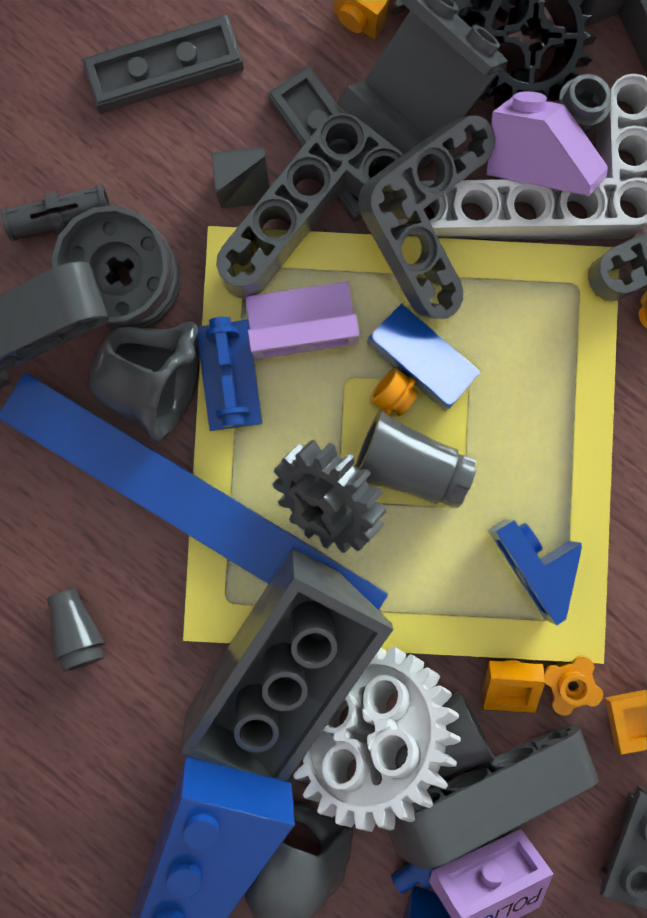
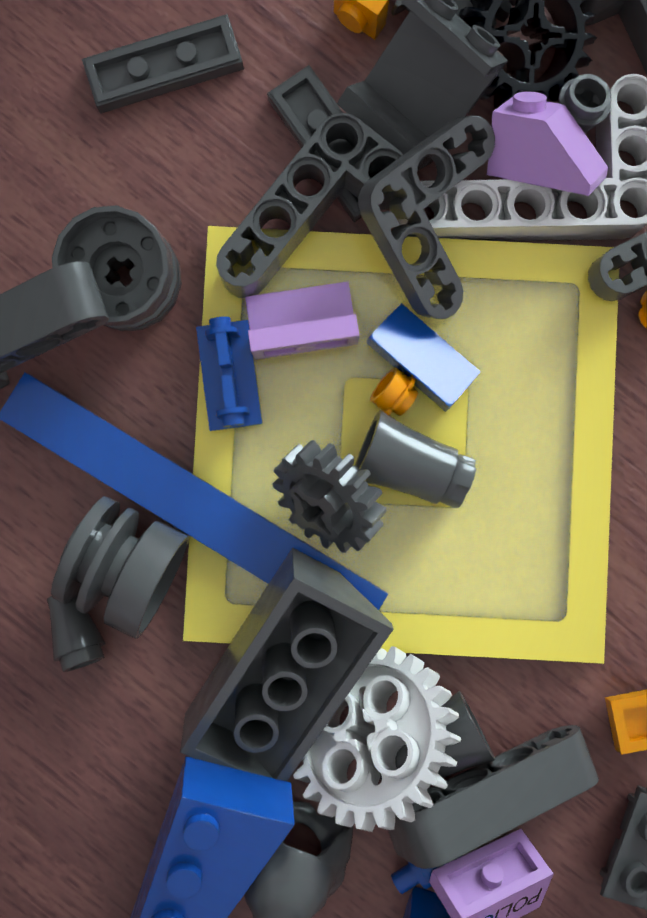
(24, 219): dark grey pin -> none
(113, 563): none -> dark grey wheel
(147, 375): dark grey piece -> none
(240, 176): dark grey slope -> none
(512, 686): light orange plate -> none
(547, 579): blue slope -> none
(559, 677): light orange plate -> none

